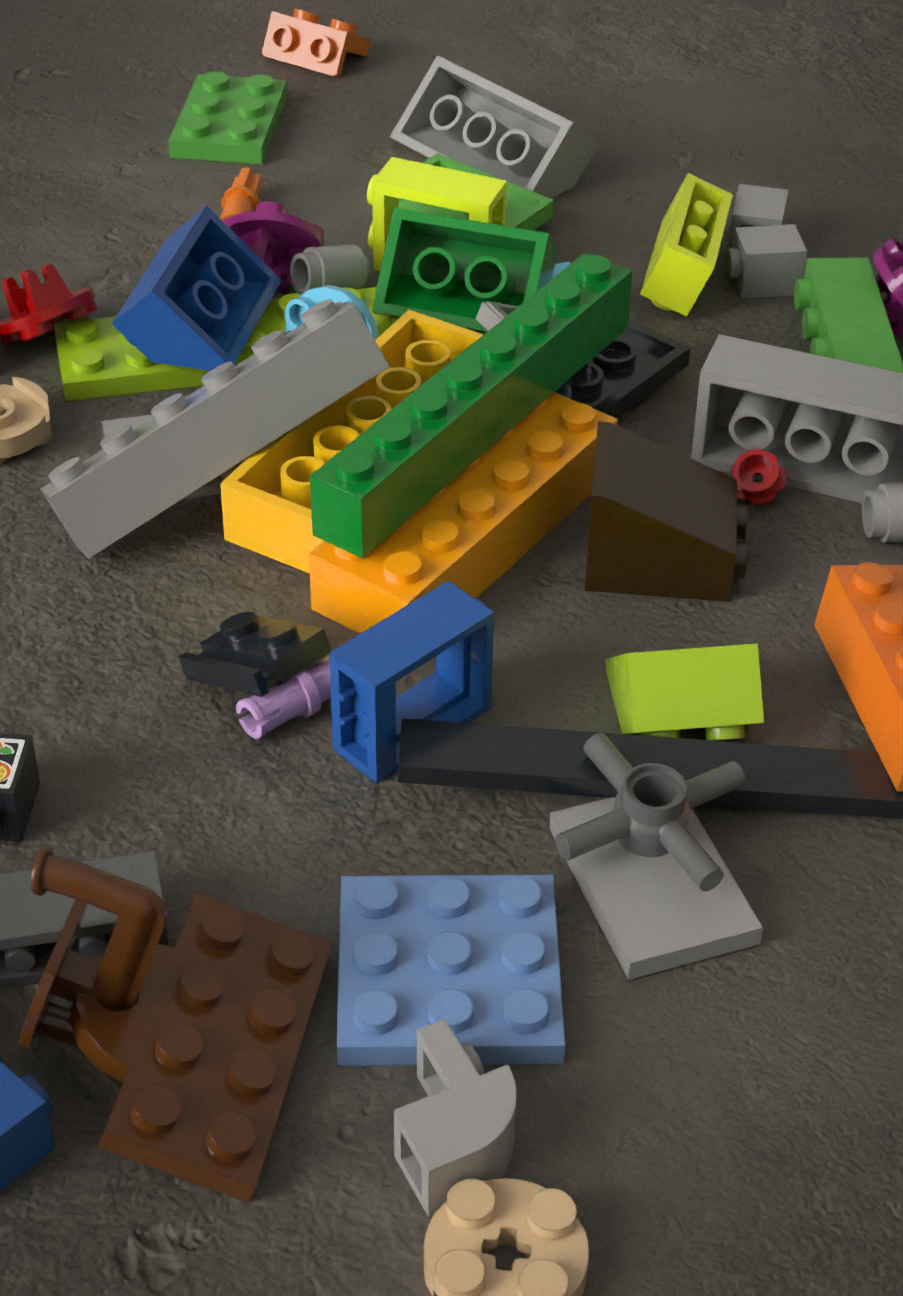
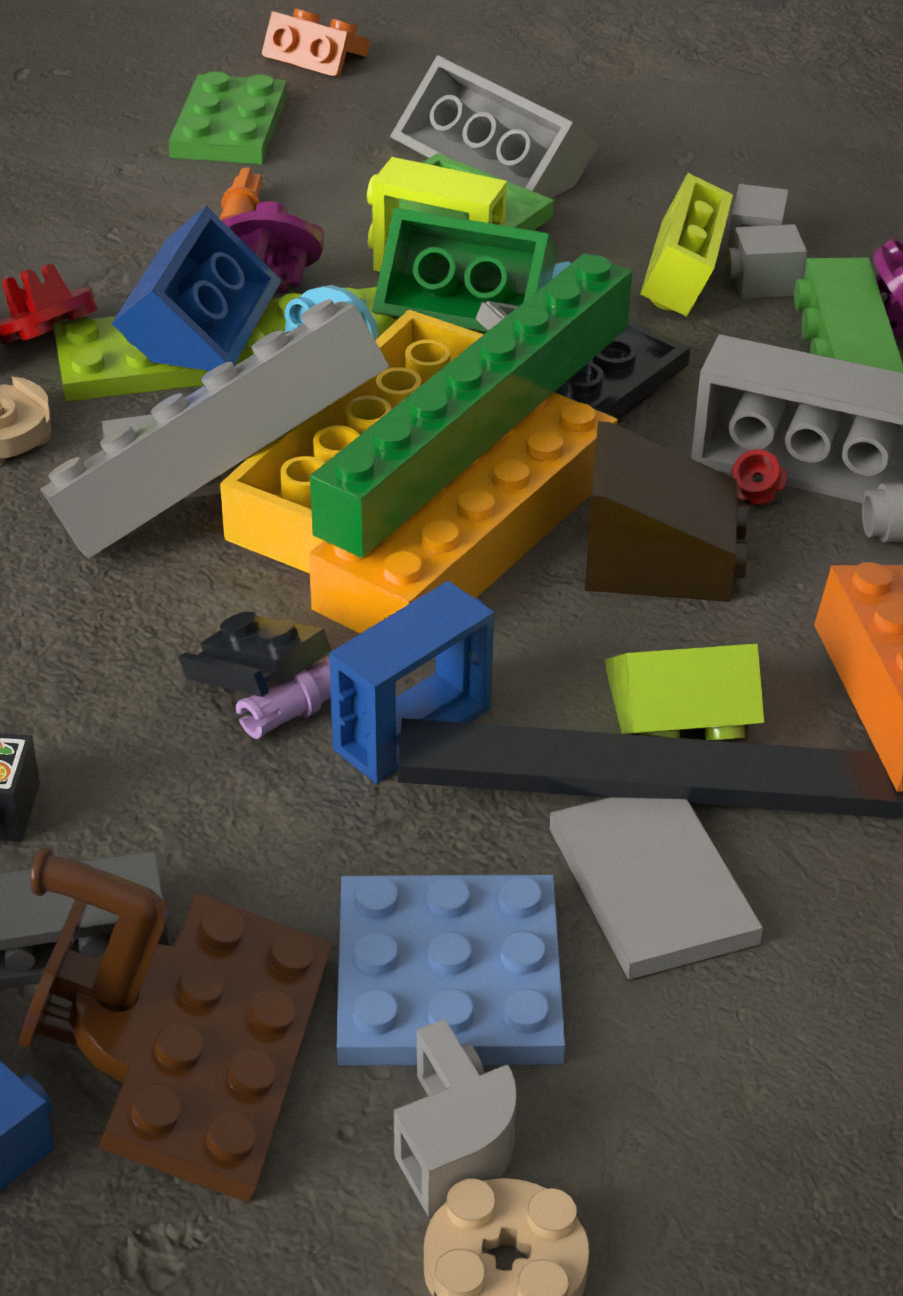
(330, 265): light grey brick -> none
(651, 811): dark grey bar -> none

